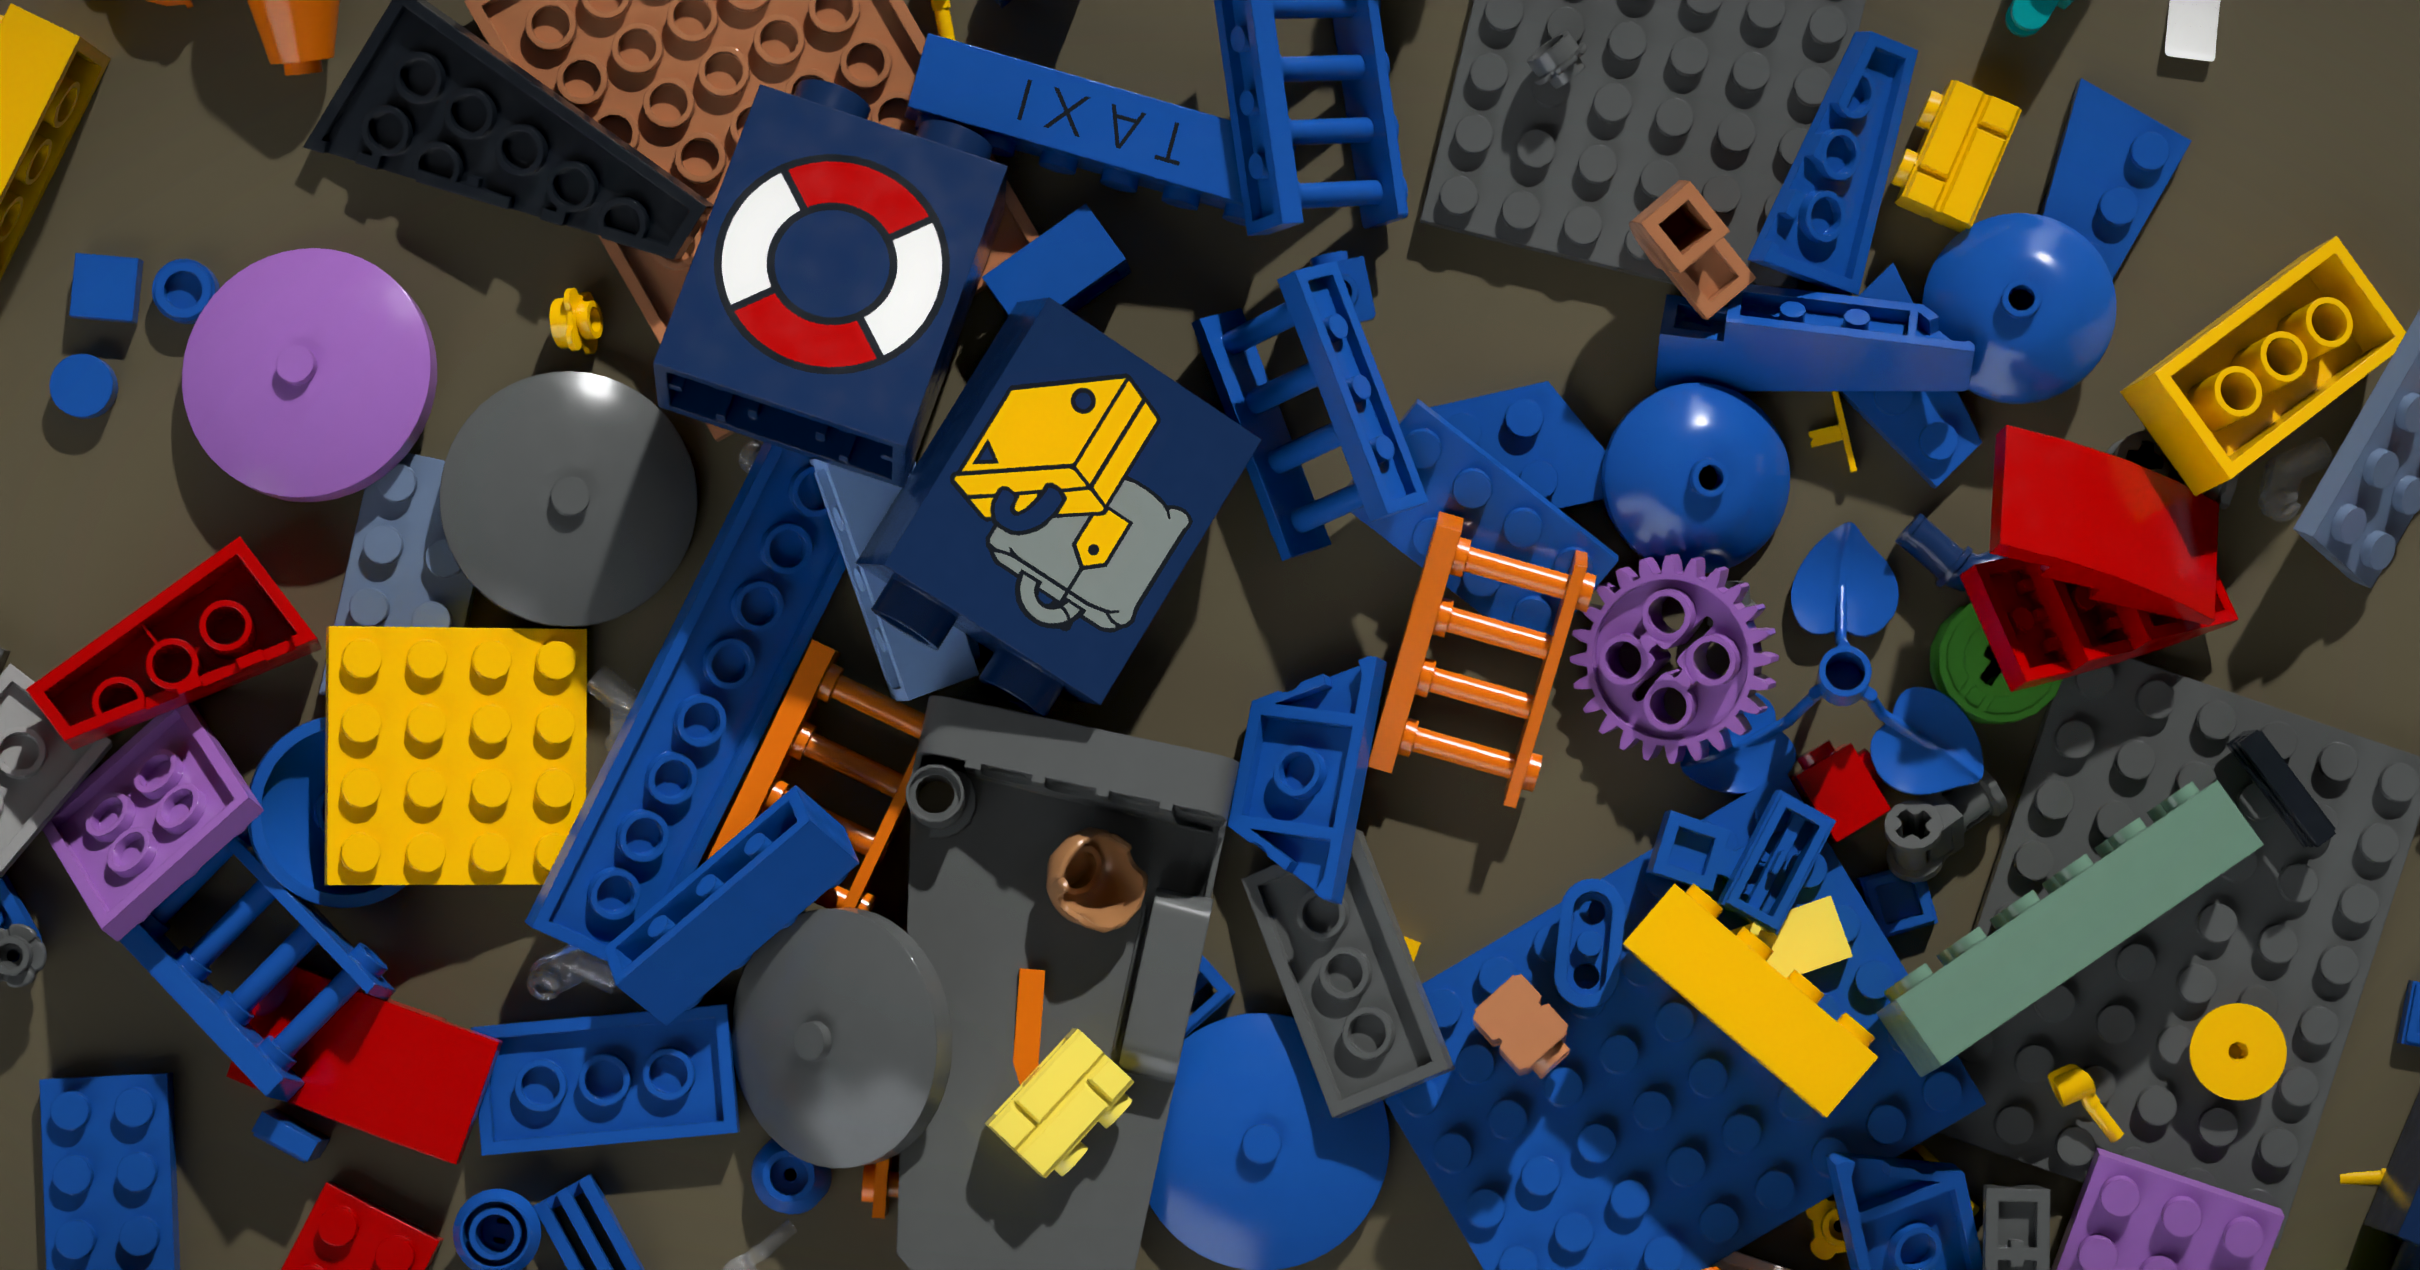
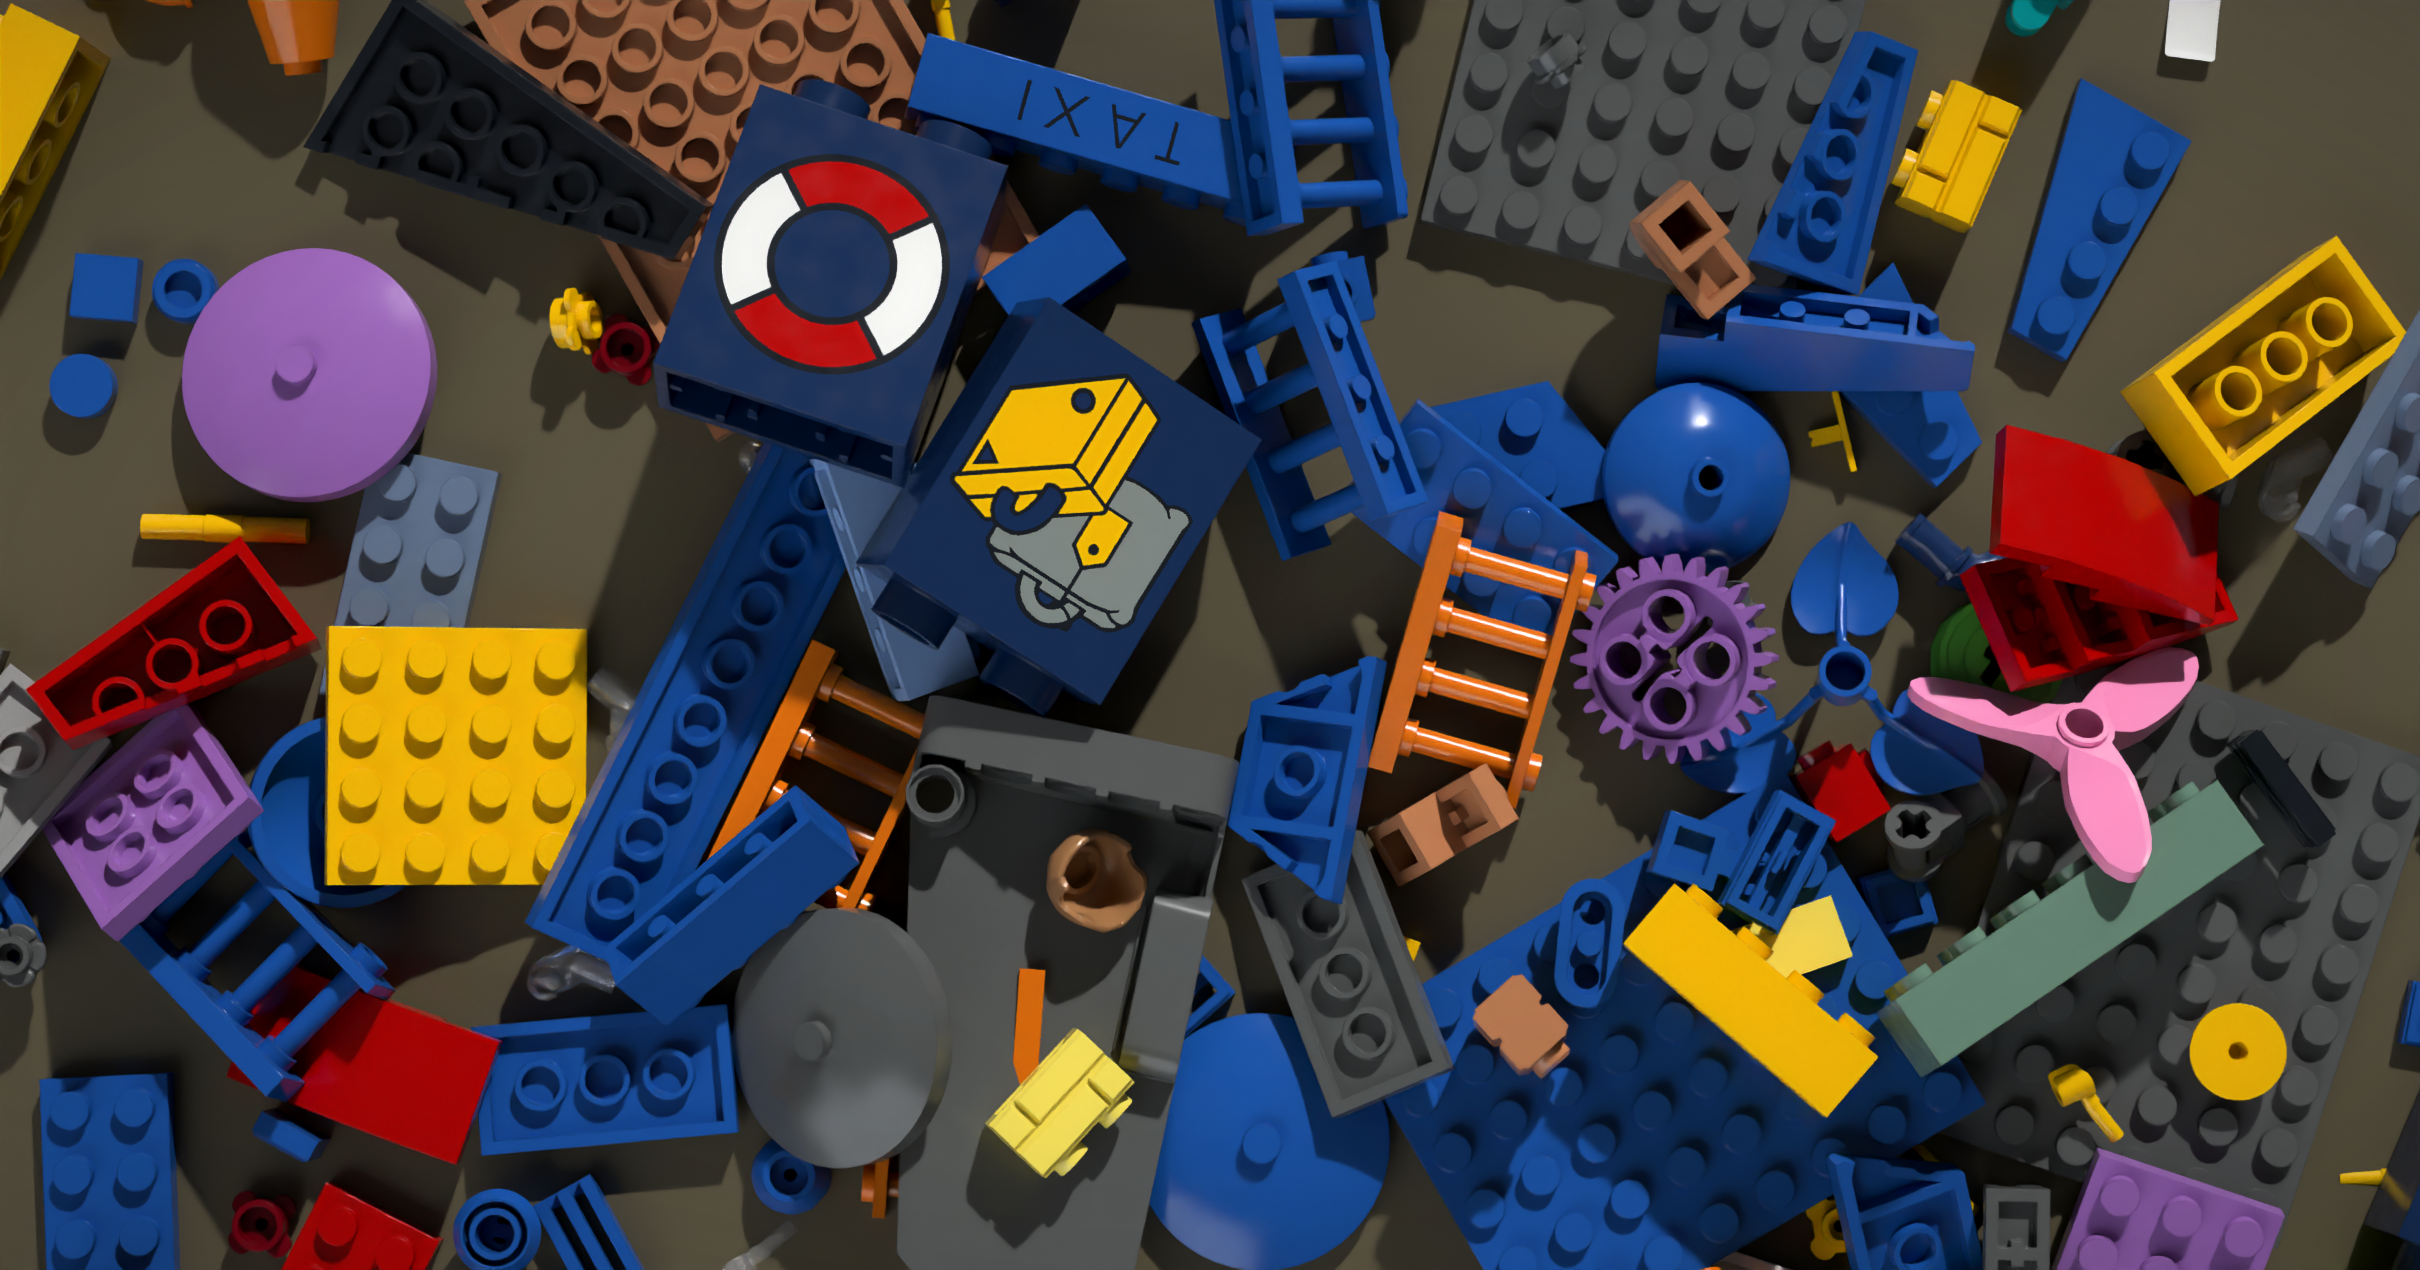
(225, 528): none -> yellow piece
(246, 1235): none -> dark red plate
(568, 499): dark grey dish -> none
(610, 355): none -> dark red plate
(1442, 824): none -> nougat brick
(2034, 350): blue dish -> none
(2083, 743): none -> bright pink piece

